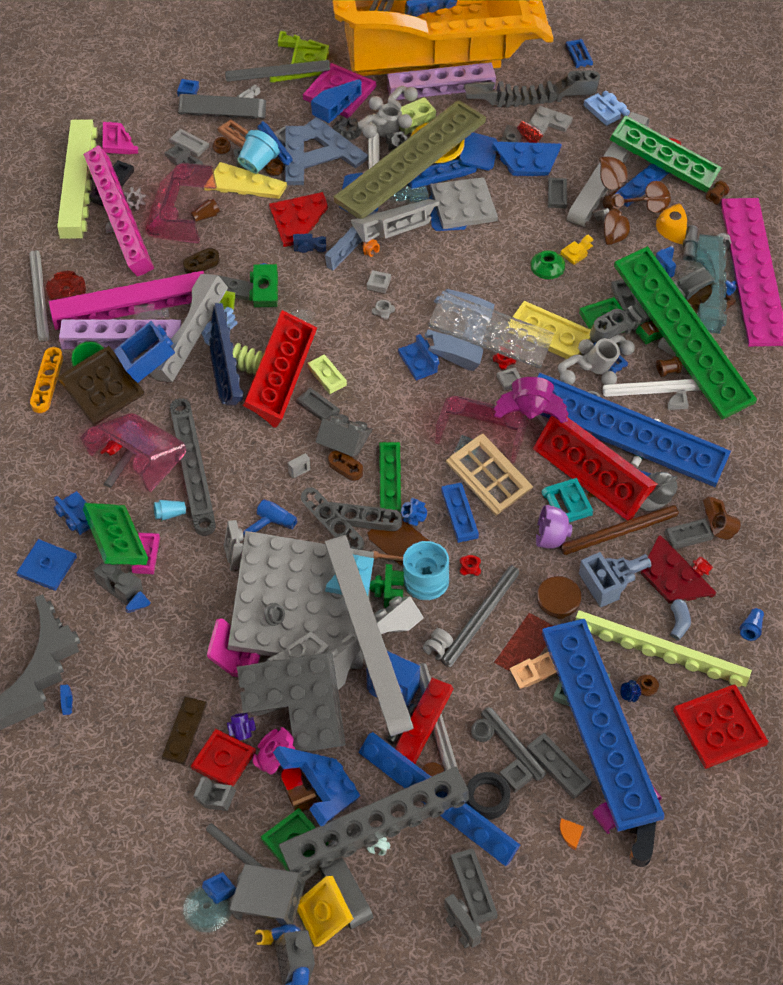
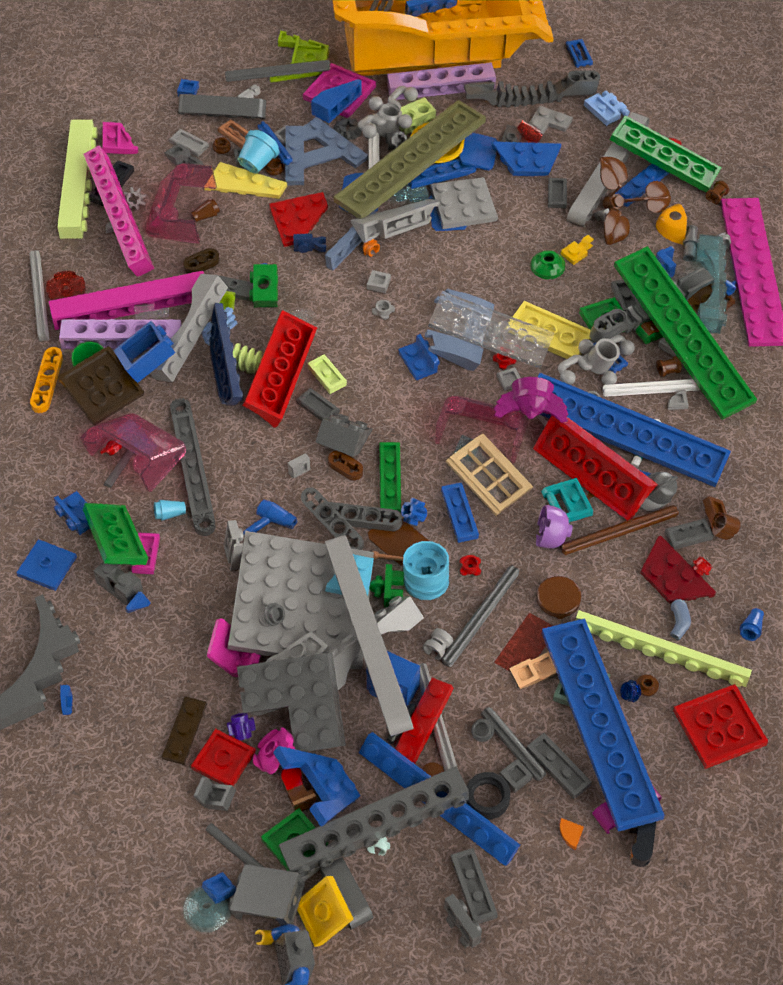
(610, 576): sand blue brick -> none

